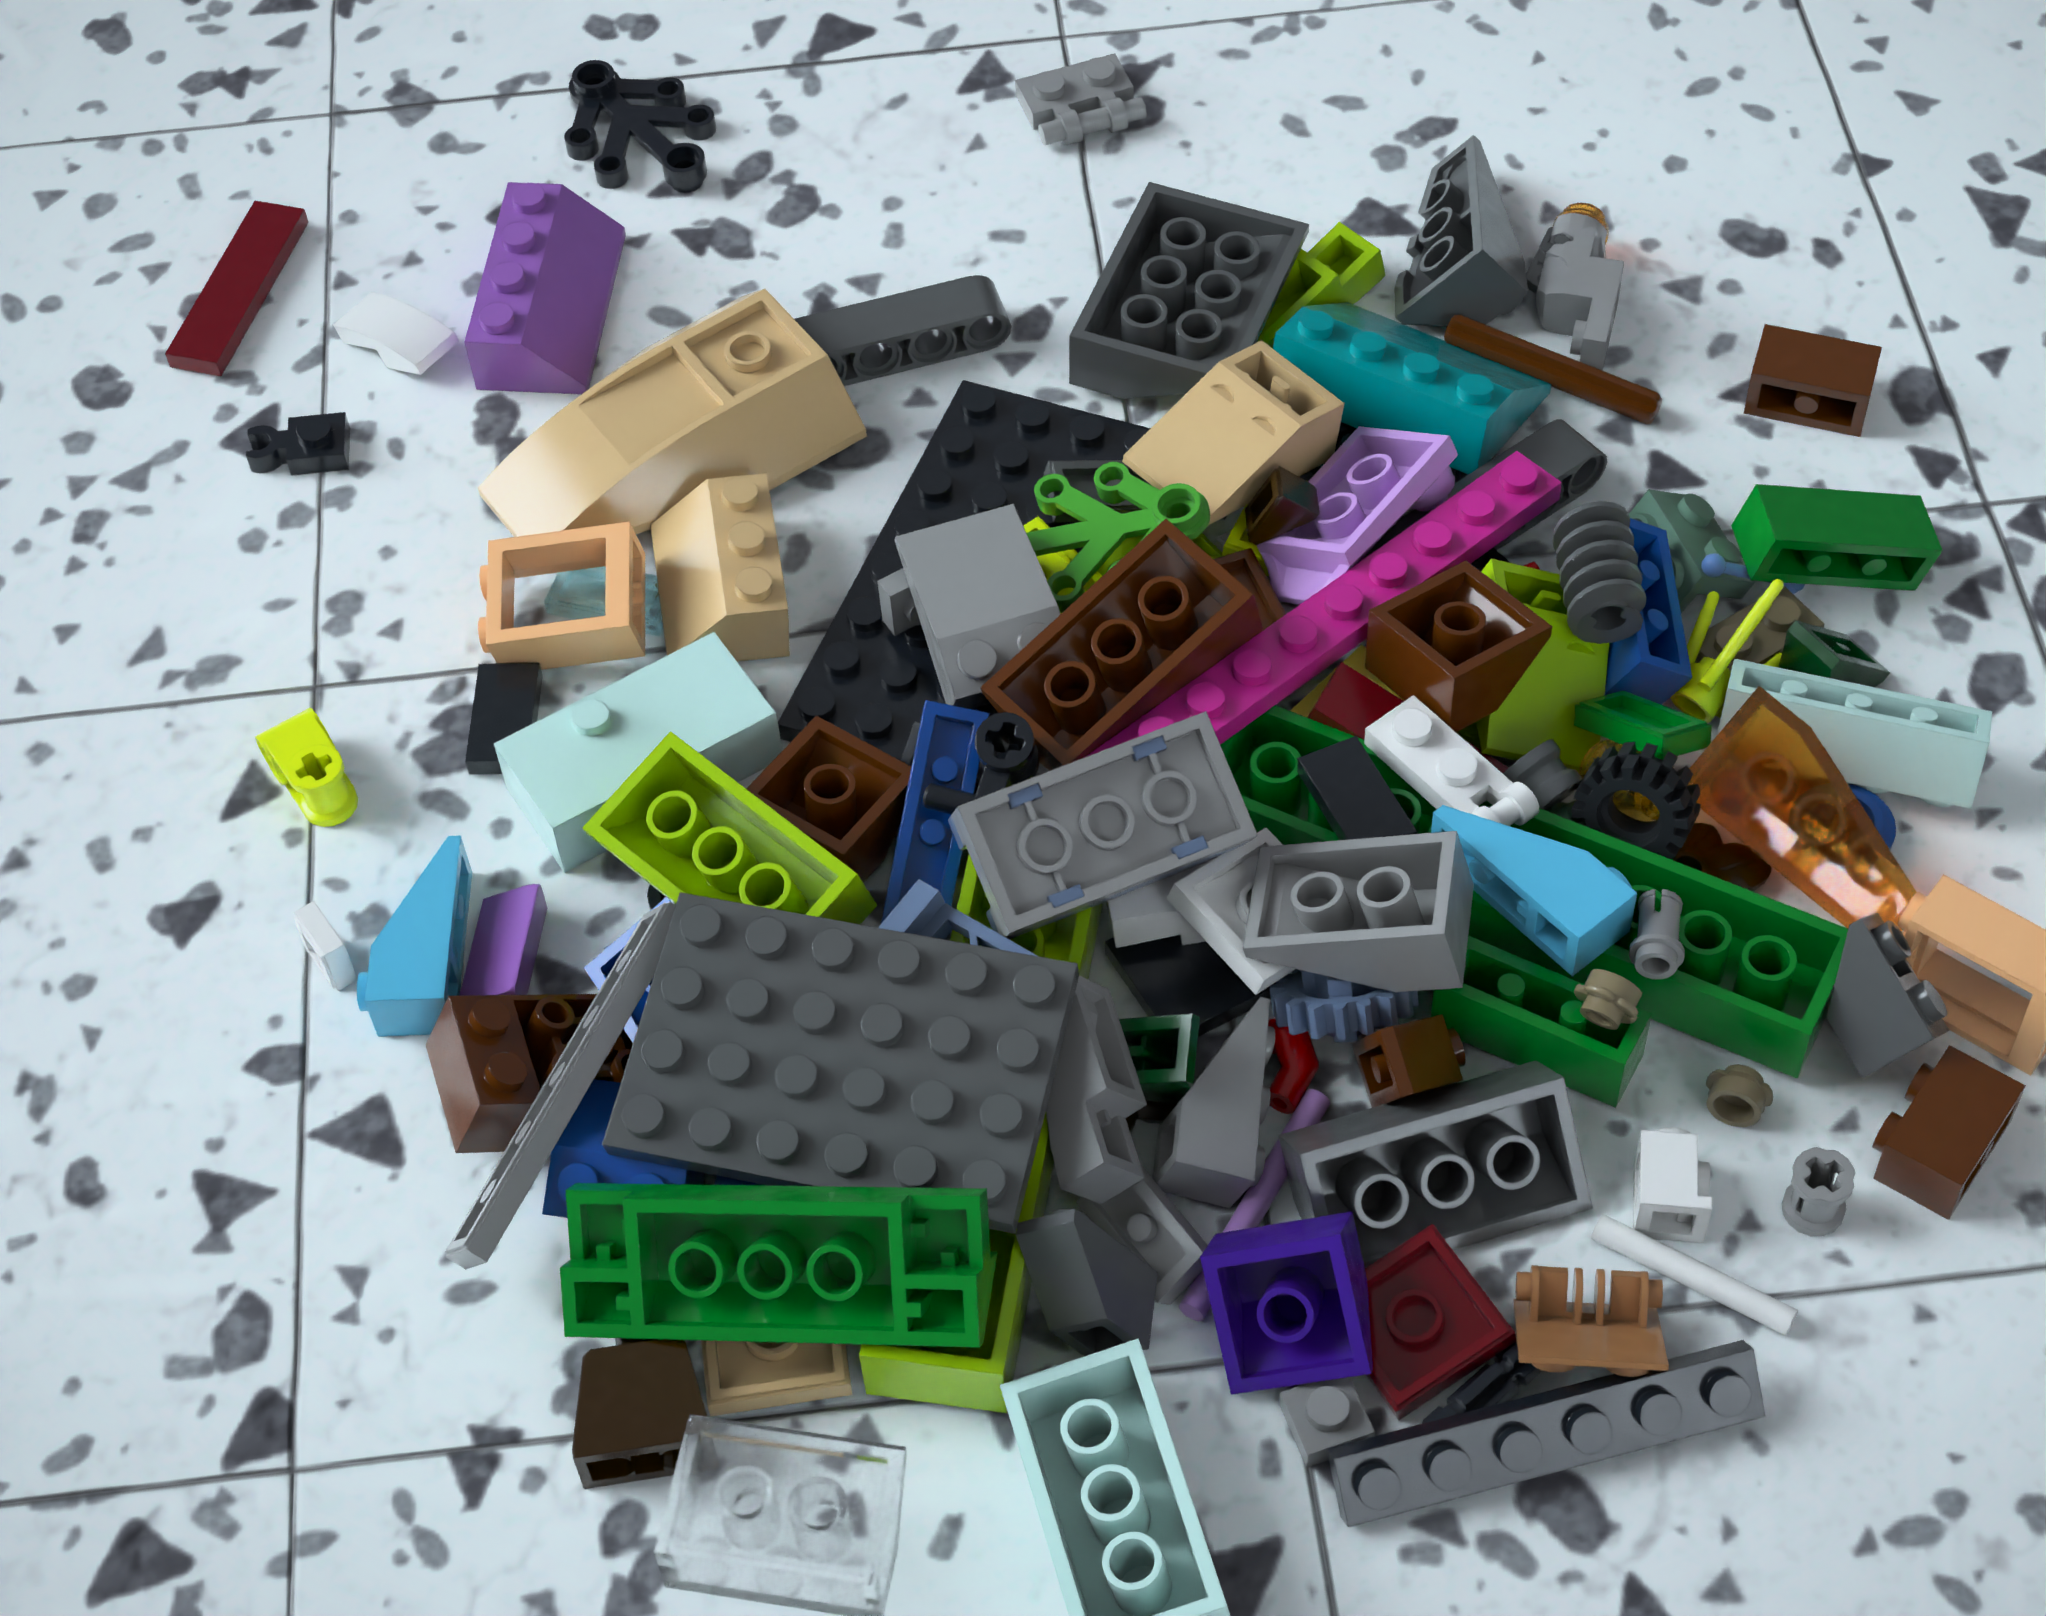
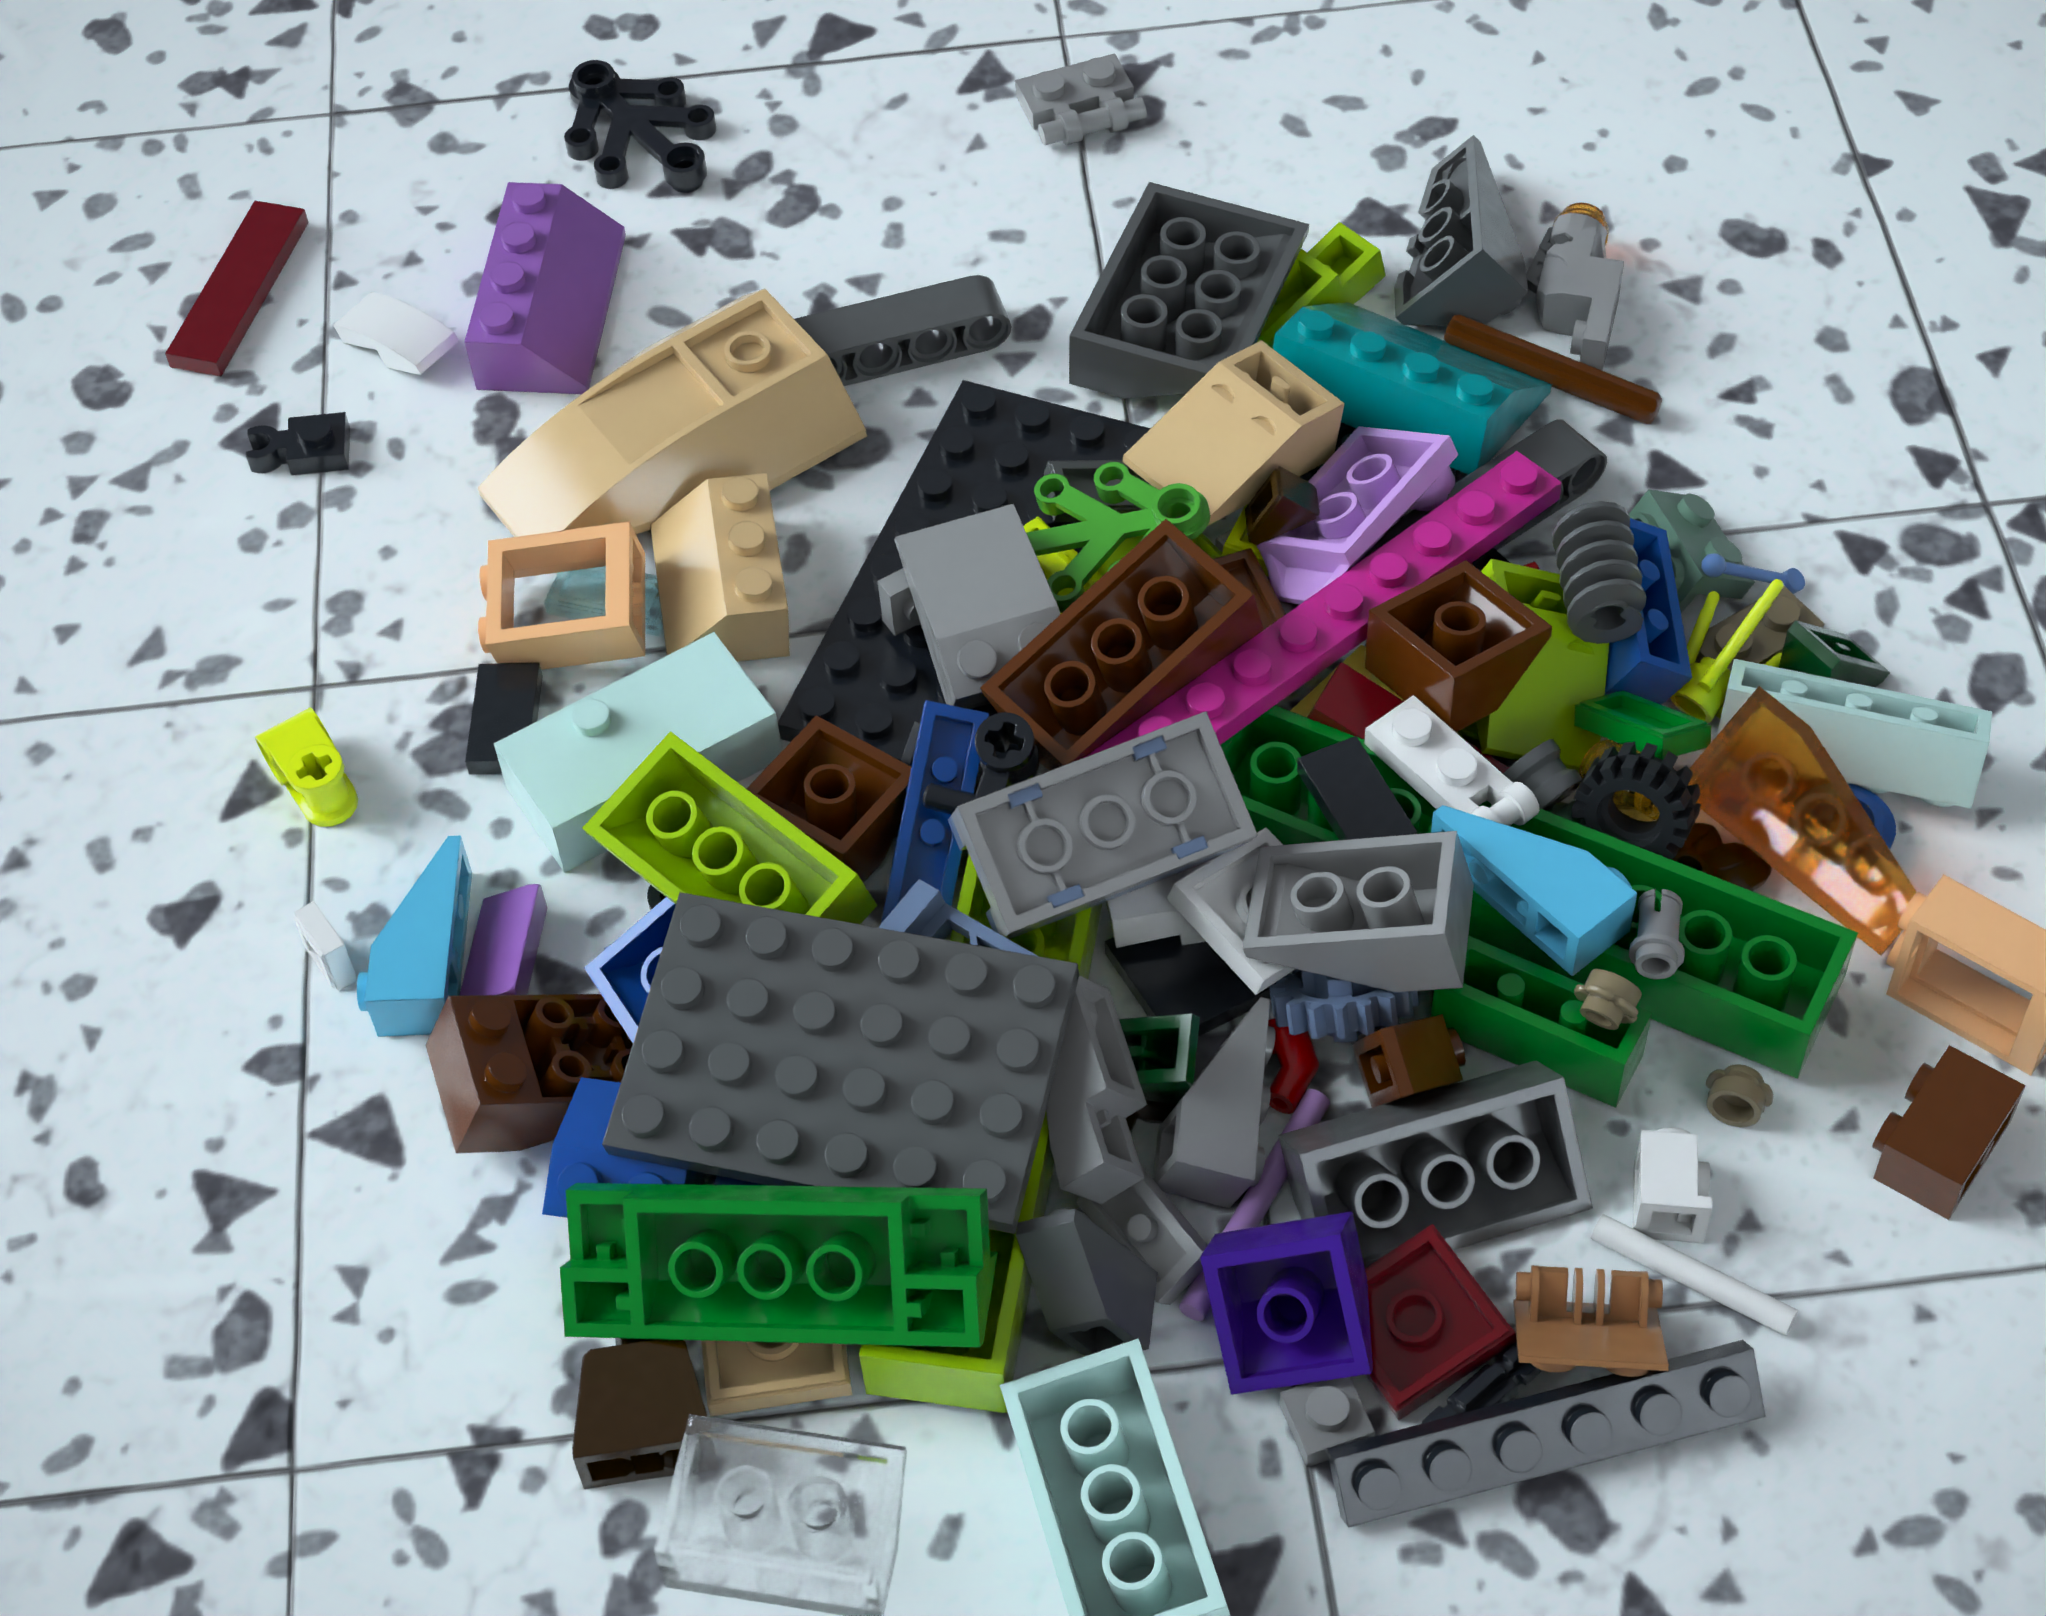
(561, 1092): light grey tile -> none
(1812, 380): reddish brown brick -> none
(1813, 1182): light grey bush -> none
(1836, 537): green brick -> none
(1879, 1001): dark grey slope -> none

